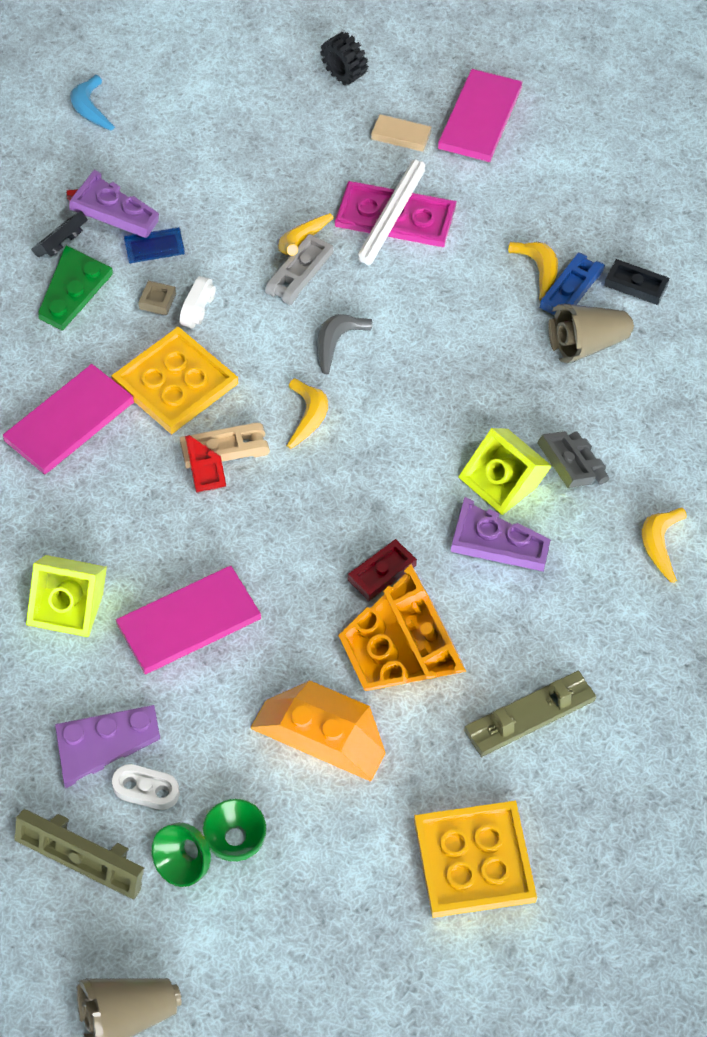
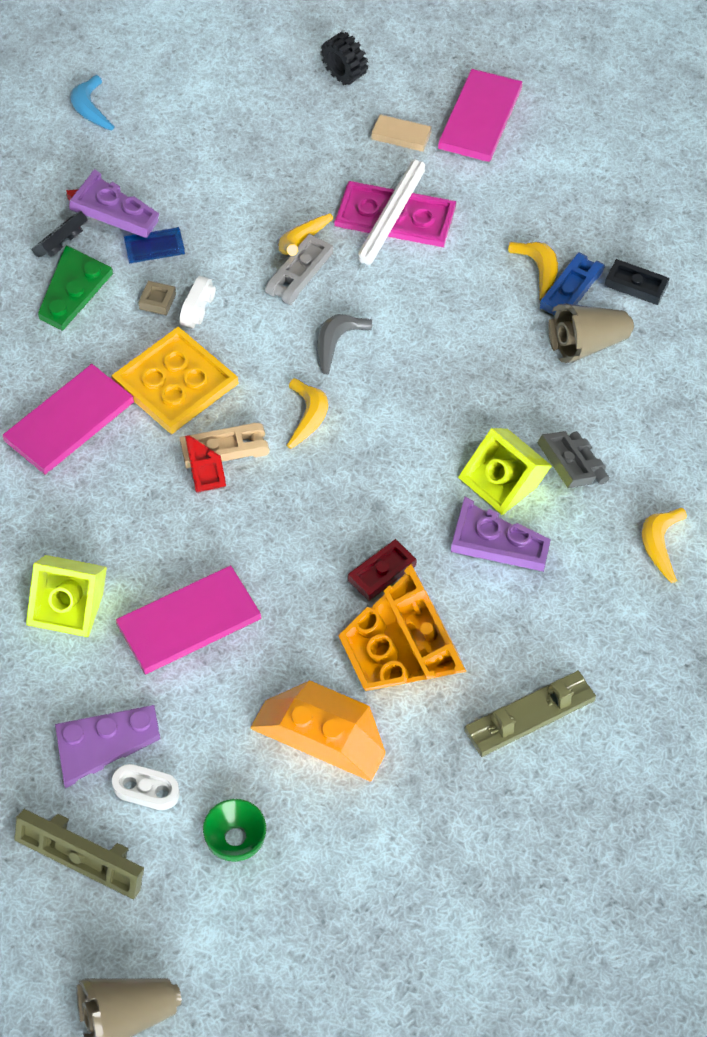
(173, 861): green piece -> none
(474, 859): yellow plate -> none

